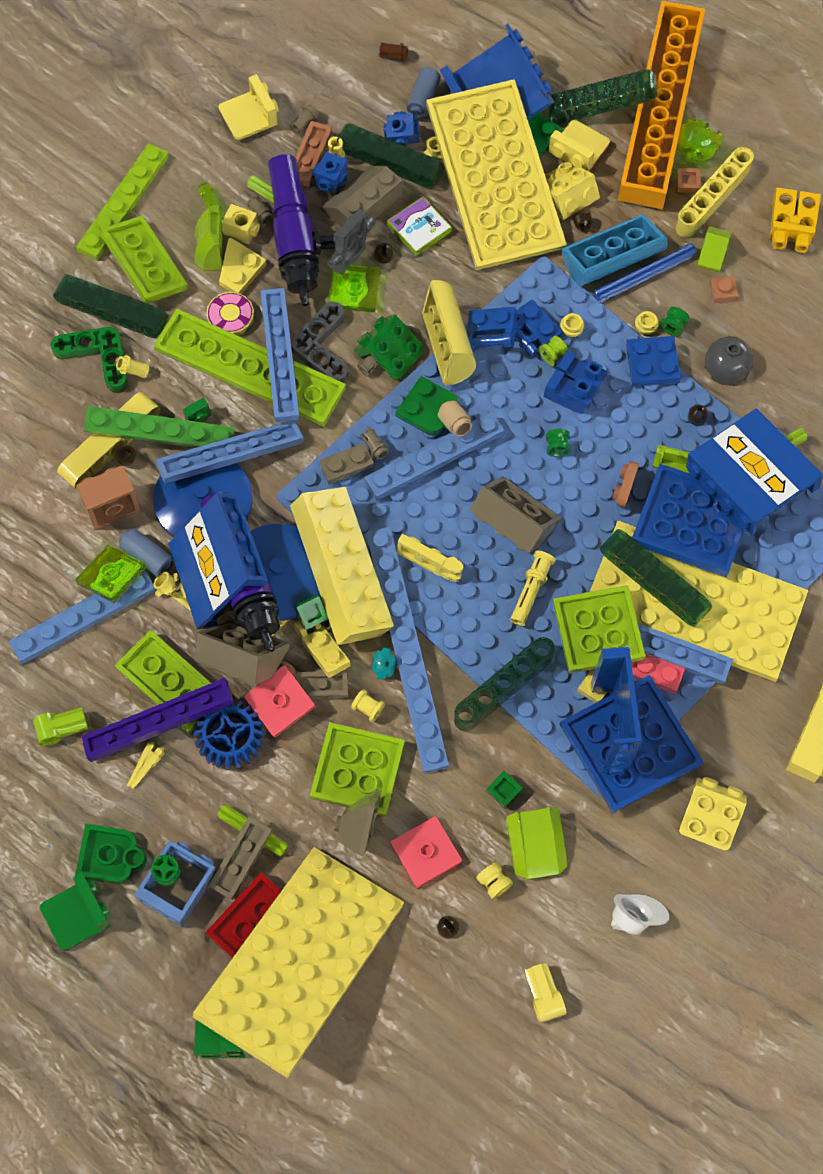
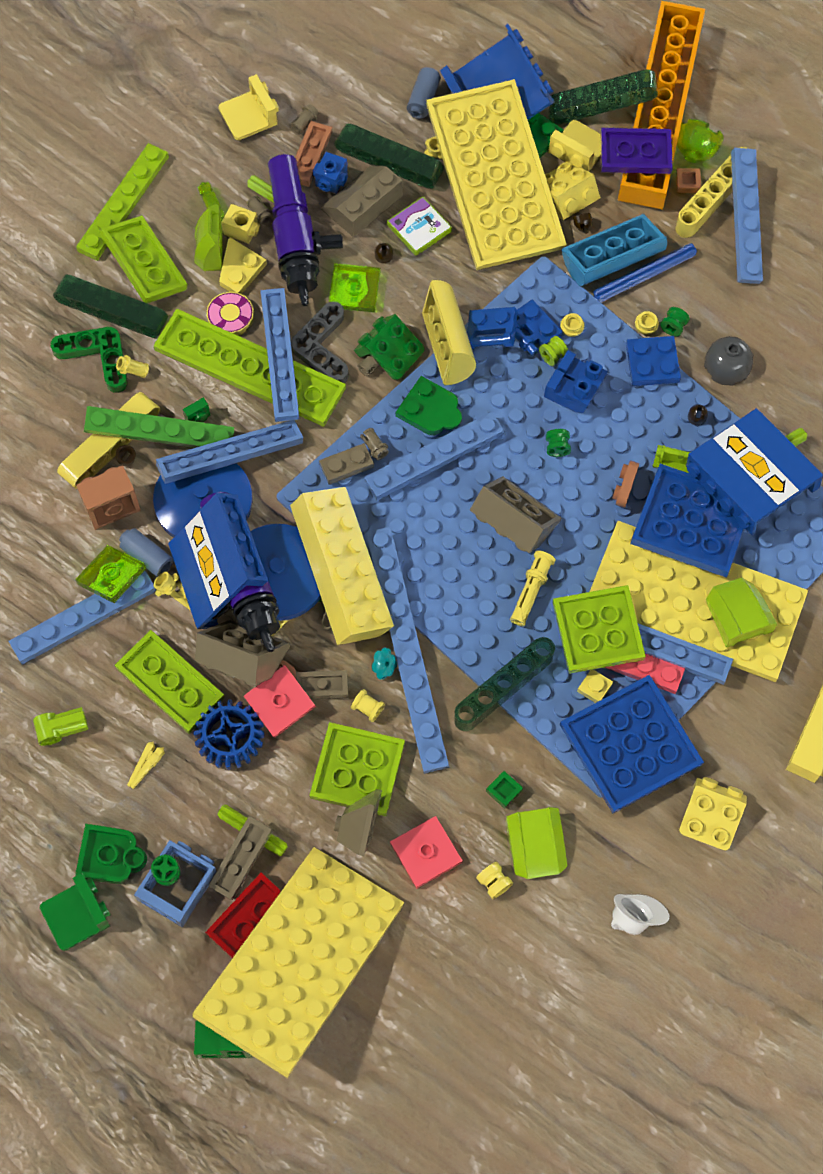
(157, 720): dark purple plate -> none
(310, 612): plate -> none
(323, 649): light yellow hinge -> none
(336, 147): light yellow pin -> none
(350, 241): dark grey plate -> none
(393, 51): reddish brown pin -> none
(402, 128): blue brick -> none
(429, 558): light yellow hinge -> none
(444, 931): dark brown hinge -> none
(455, 418): tan brick -> none
(547, 1000): light yellow piece -> none
(616, 675): blue panel -> none
(636, 150): none -> dark purple plate
(656, 577): clear green beam -> none
(714, 249): lime slope -> none
(723, 289): nougat plate -> none
(739, 611): none -> lime slope
(746, 216): none -> medium blue plate
(791, 225): yellow hips -> none

